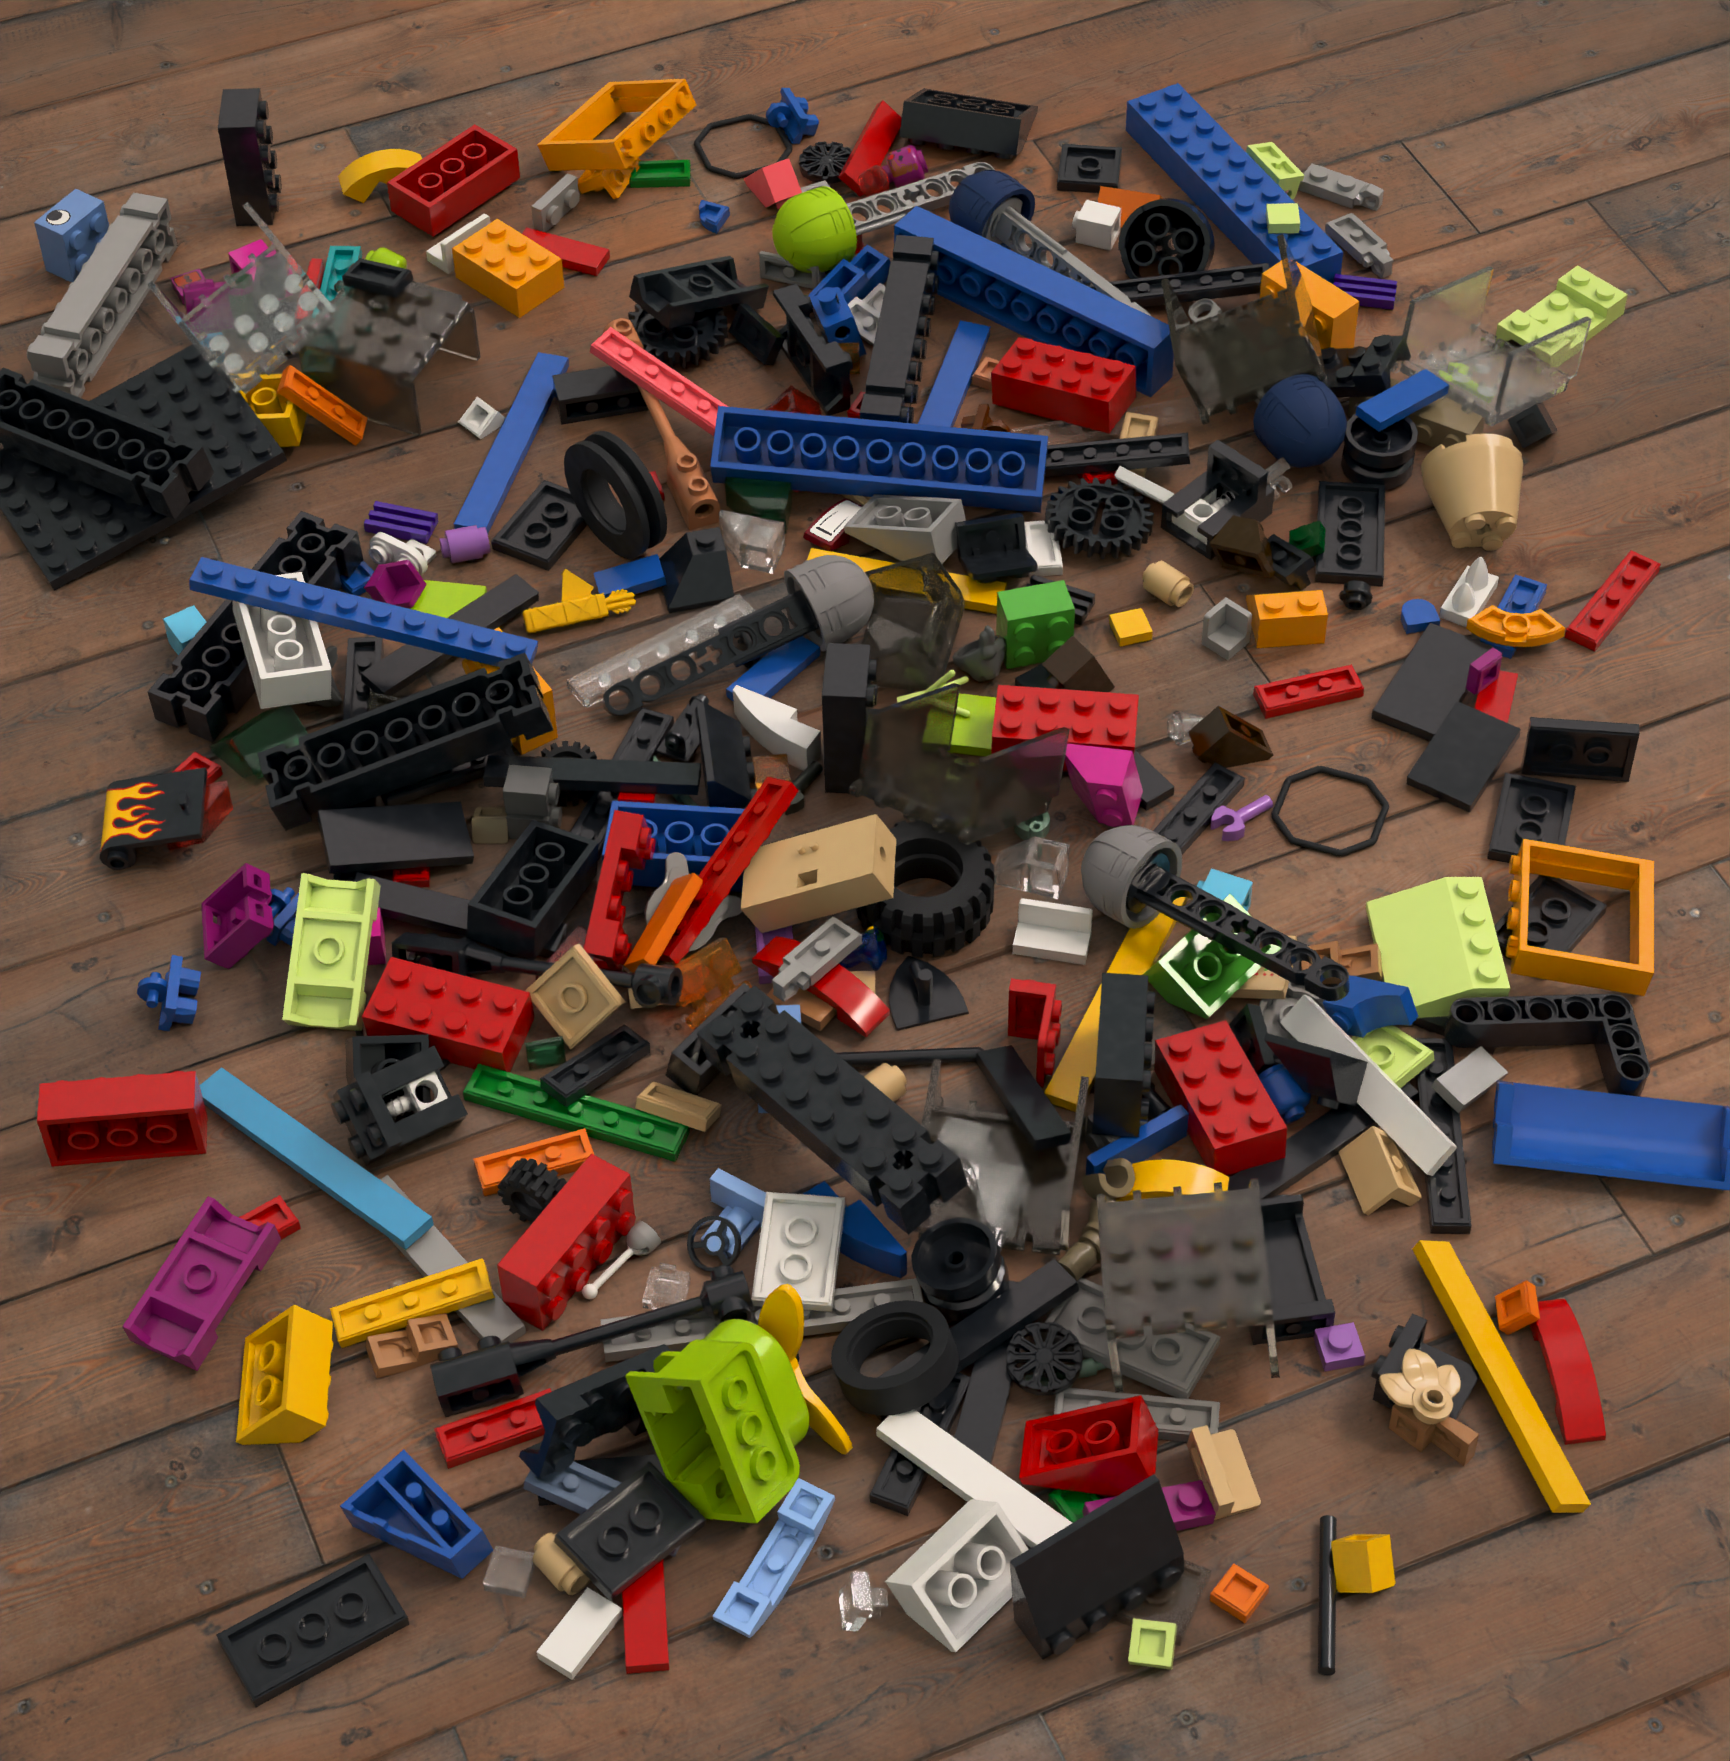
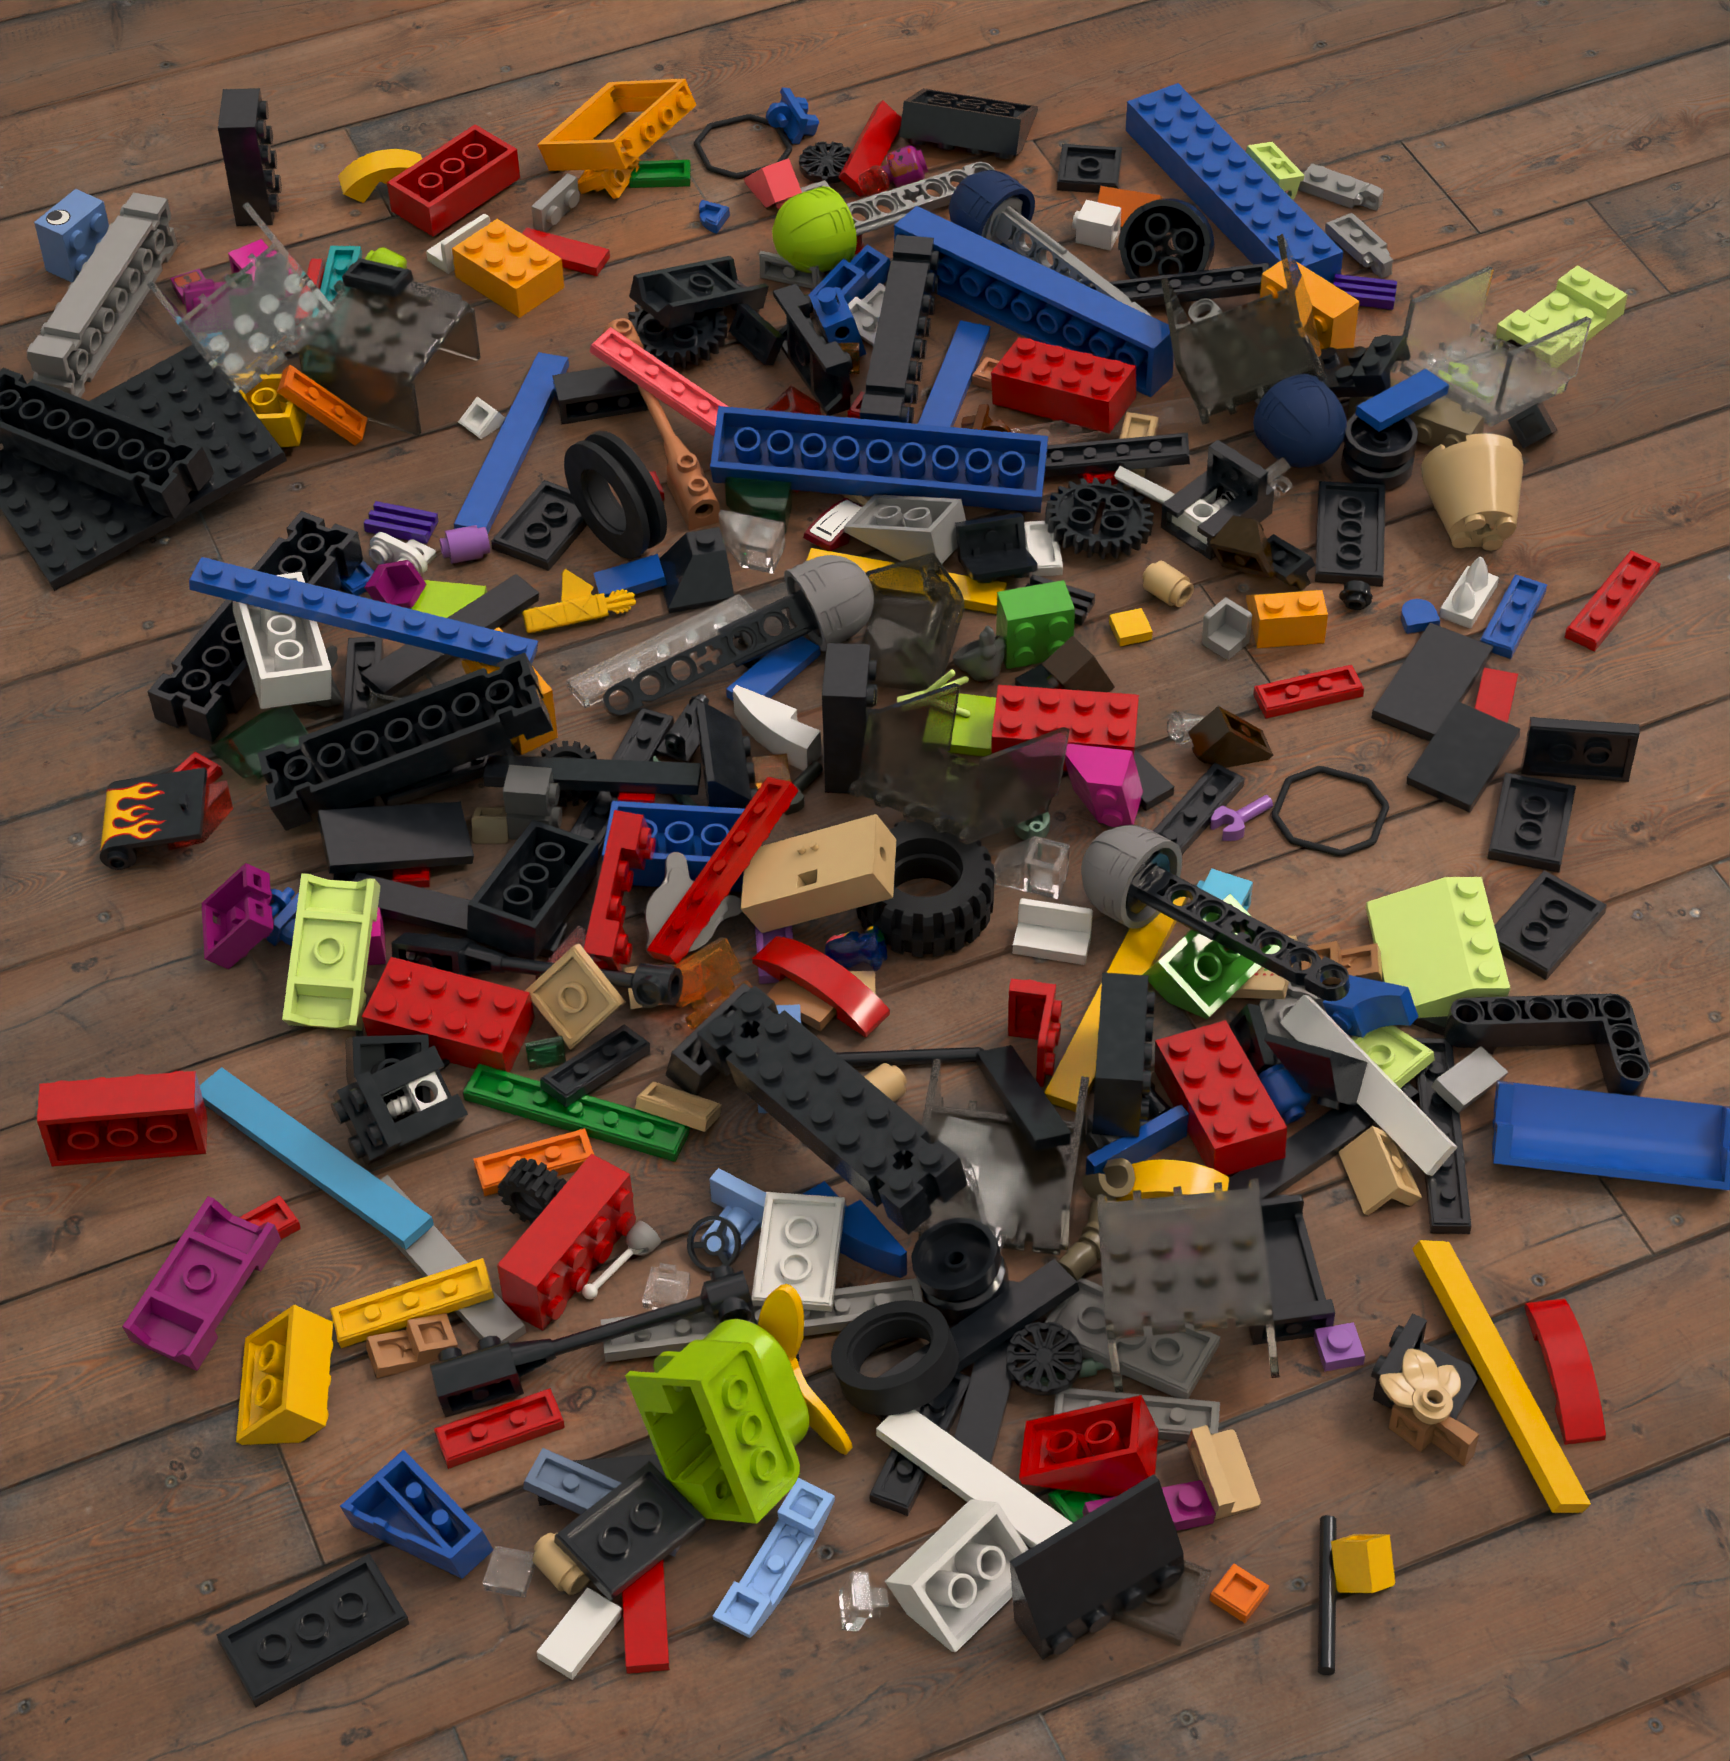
(176, 981): blue hips -> none
(183, 627): medium azure brick -> none
(585, 1412): black piece -> none
(664, 921): orange tile -> none
(815, 957): light grey hinge -> none
(923, 995): black shield -> none
(1152, 1643): yellowish green tile -> none
(1282, 218): yellowish green tile -> none
(1309, 538): dark green plate -> none
(1484, 671): magenta tile -> none
(1515, 628): light orange tile -> none
(1517, 1307): orange tile -> none
(1591, 868): light orange window -> none

